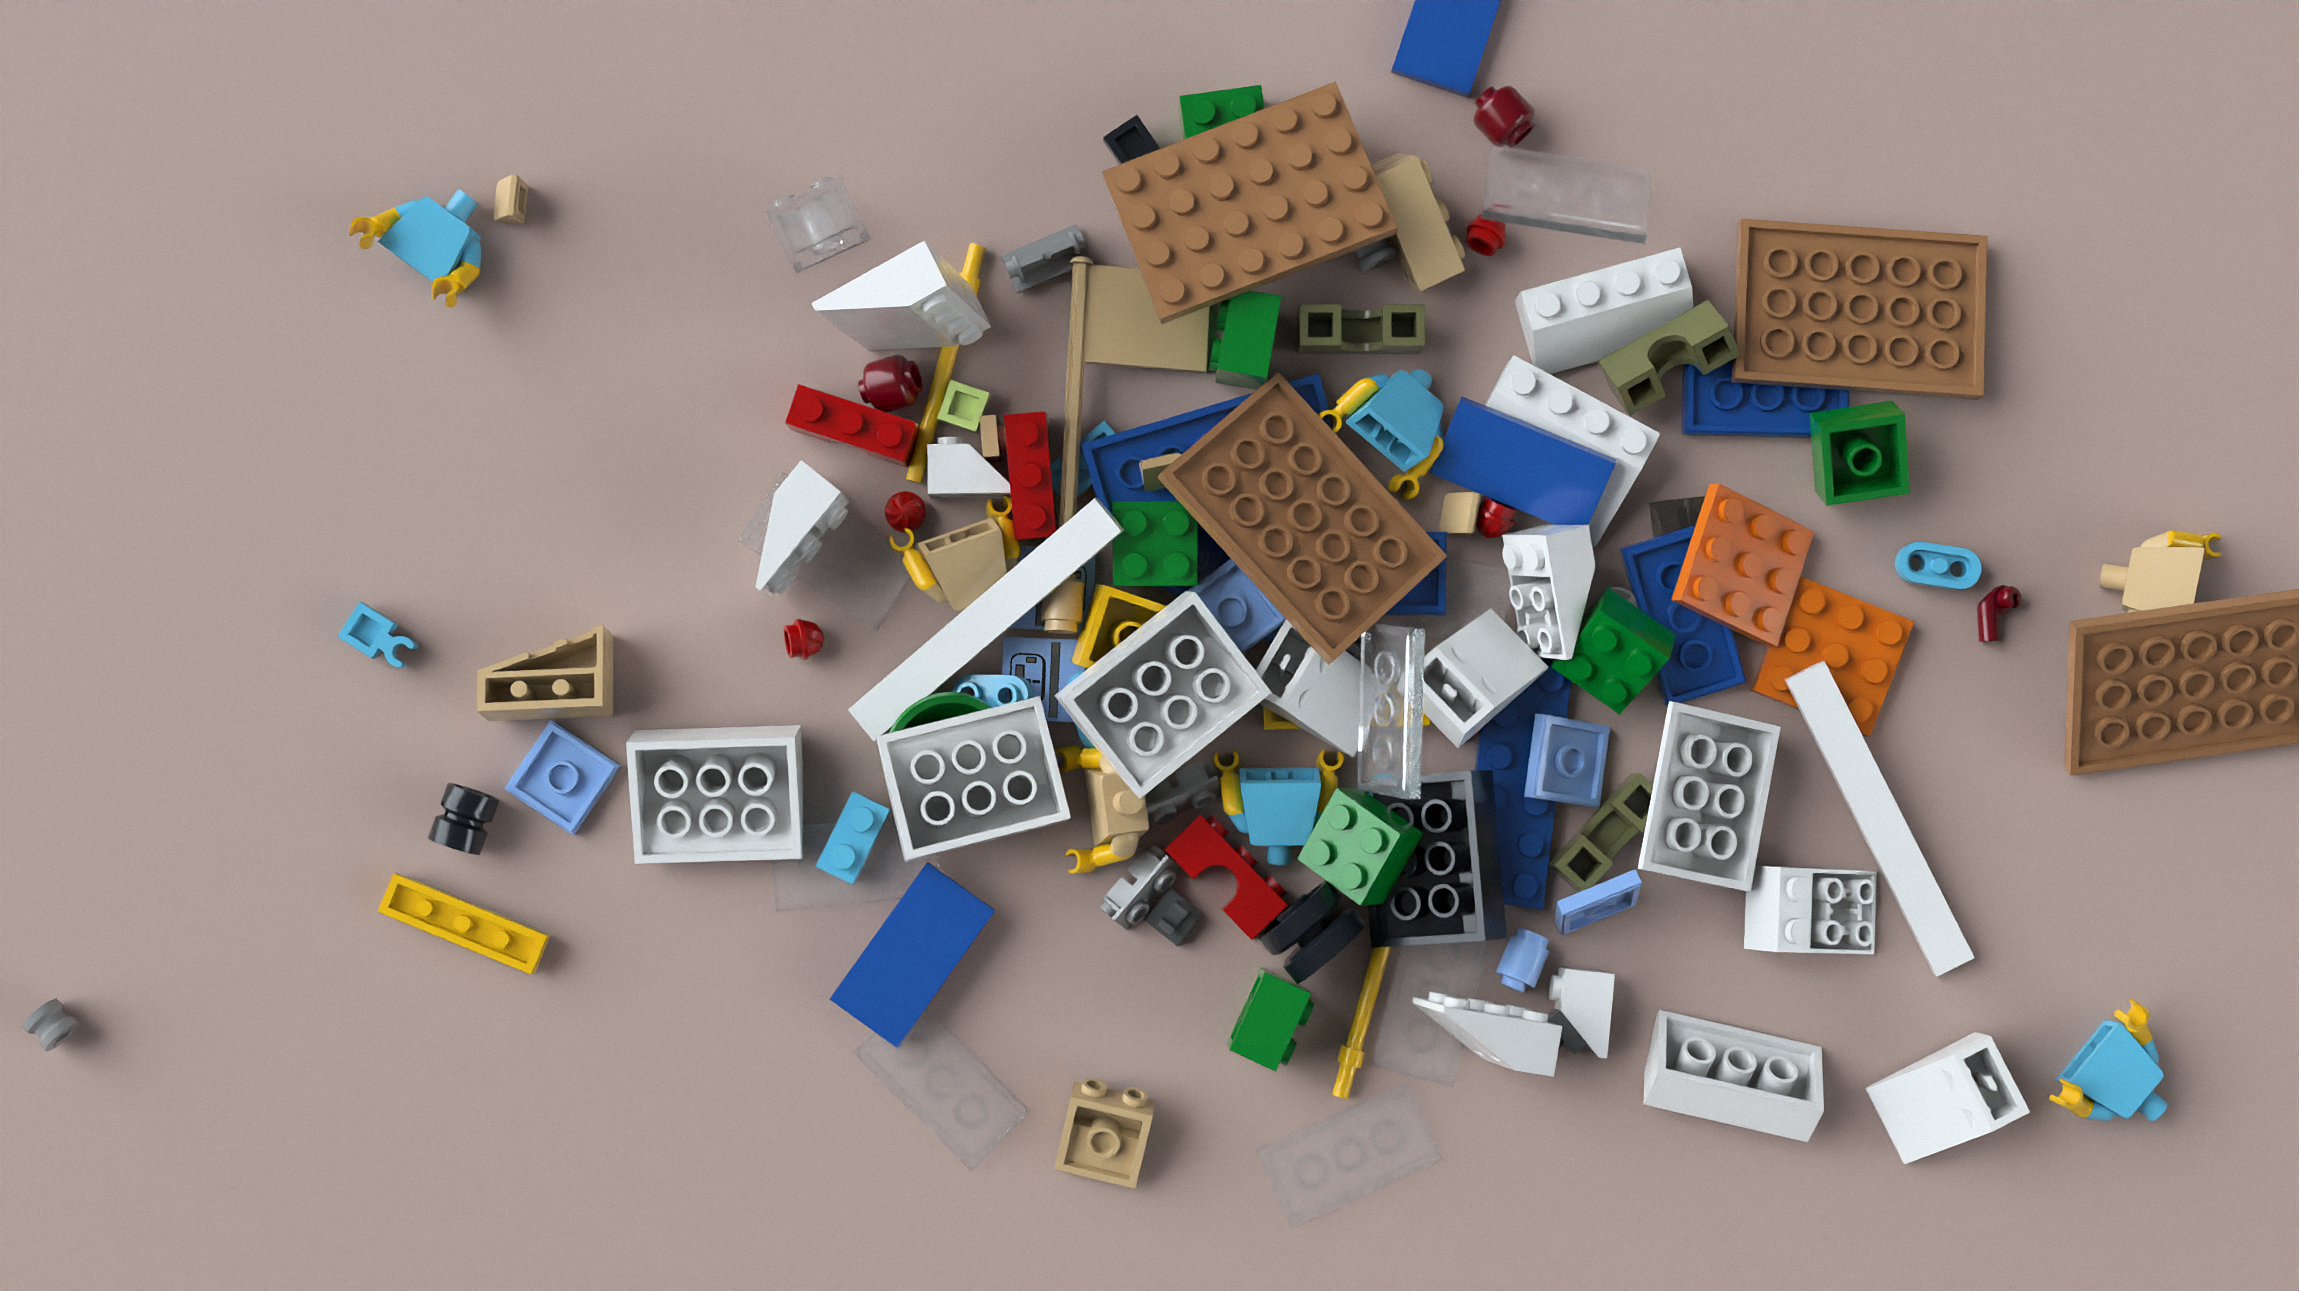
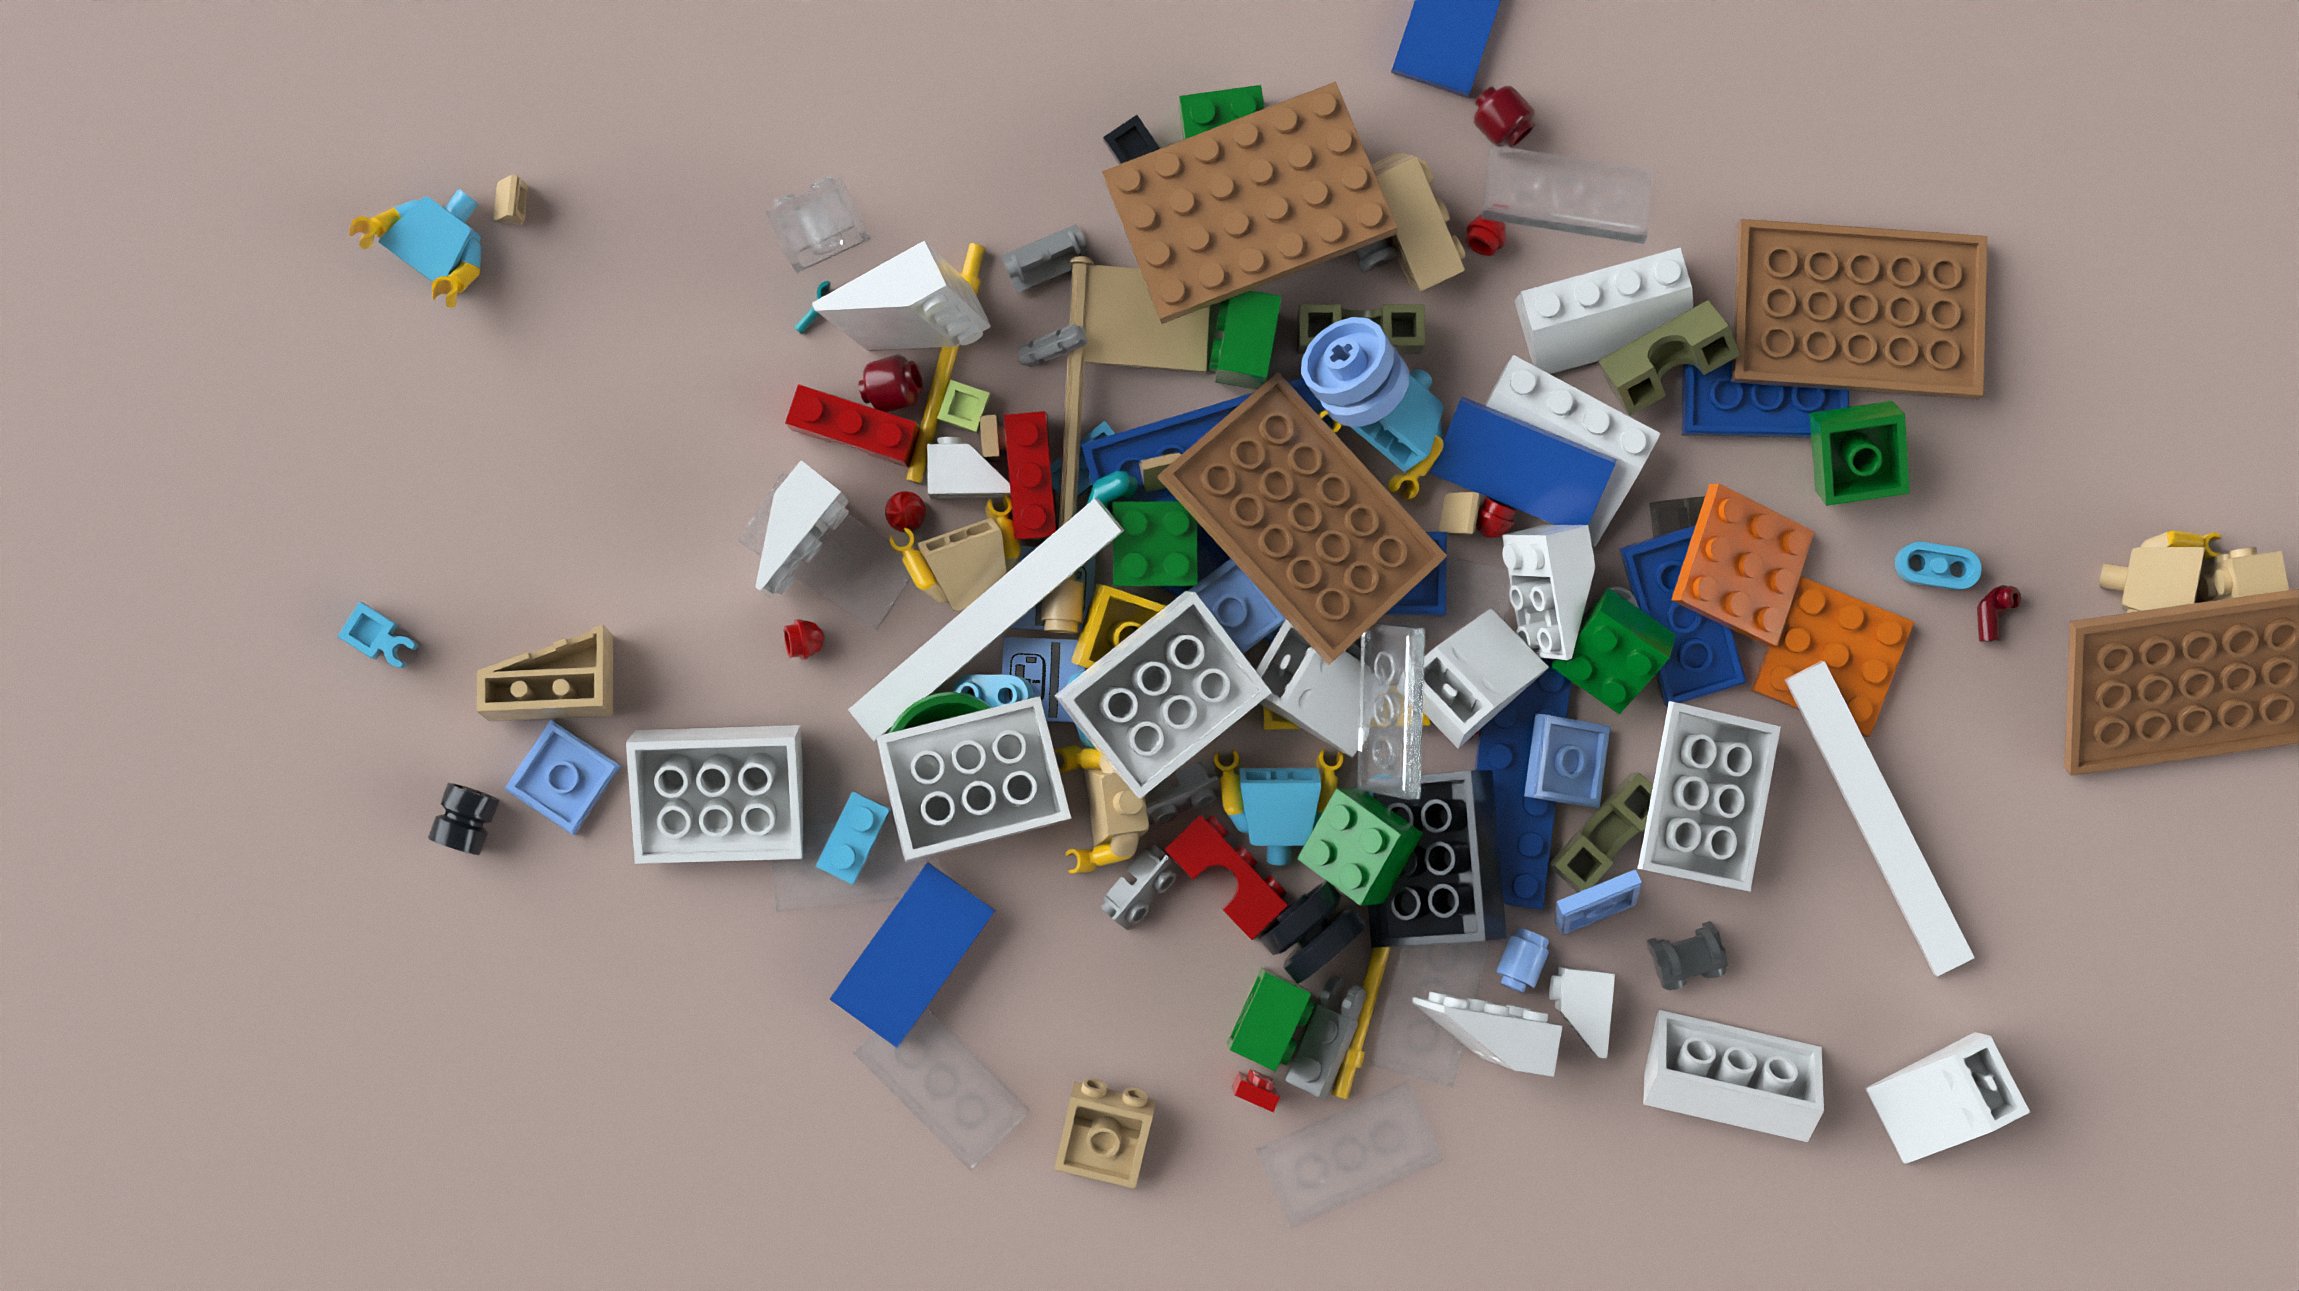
(51, 1024): light grey wheel -> none
(464, 923): yellow plate -> none
(811, 315): none -> teal hand
(1052, 345): none -> light grey axle
(1113, 486): none -> teal arm
(1173, 916): dark grey tile -> none
(1256, 1089): none -> red plate
(1326, 1039): none -> light grey hinge
(1355, 372): none -> light blue wheel
(1569, 1036): dark grey tile -> none
(1689, 957): none -> dark grey piece
(1811, 910): white slope -> none
(2115, 1071): medium azure torso -> none
(2243, 574): none -> tan brick

